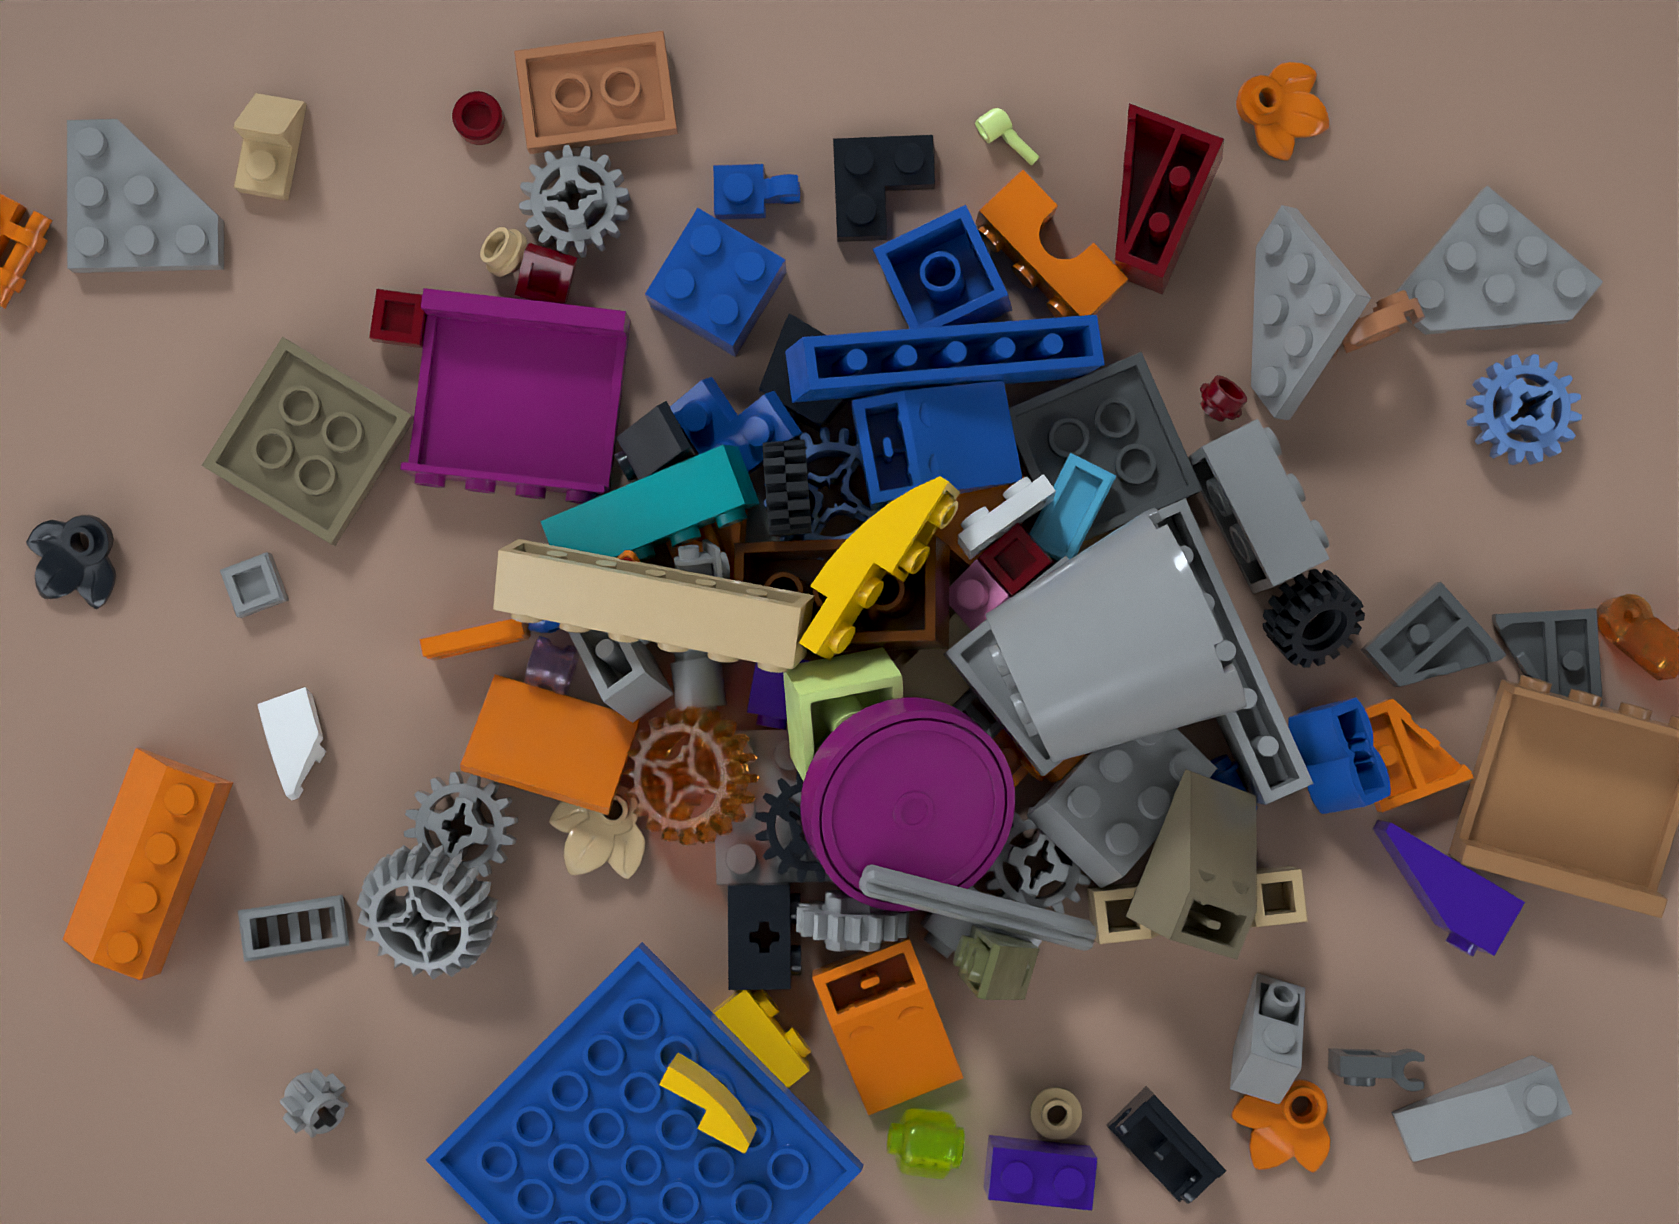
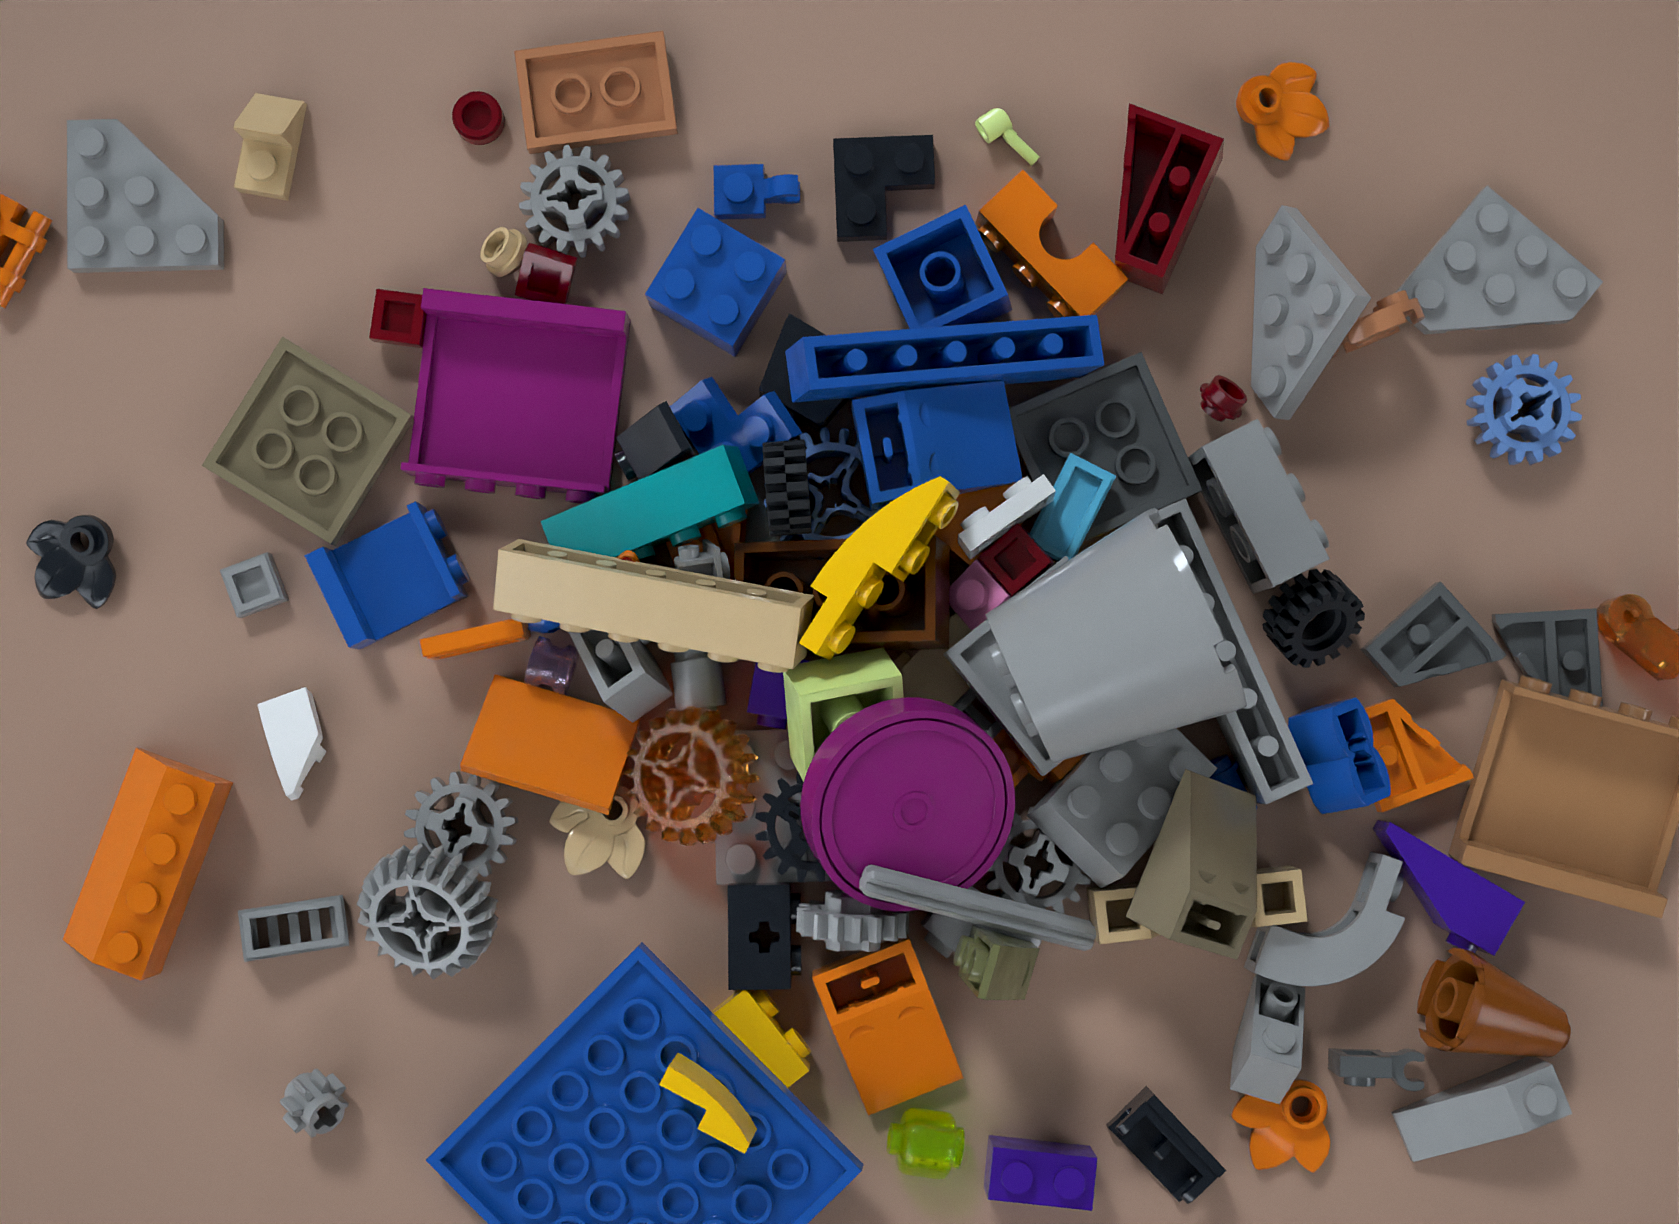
(389, 577): none -> blue panel
(1051, 1097): tan plate -> none
(1342, 948): none -> light grey arch
(1486, 1011): none -> dark orange cone

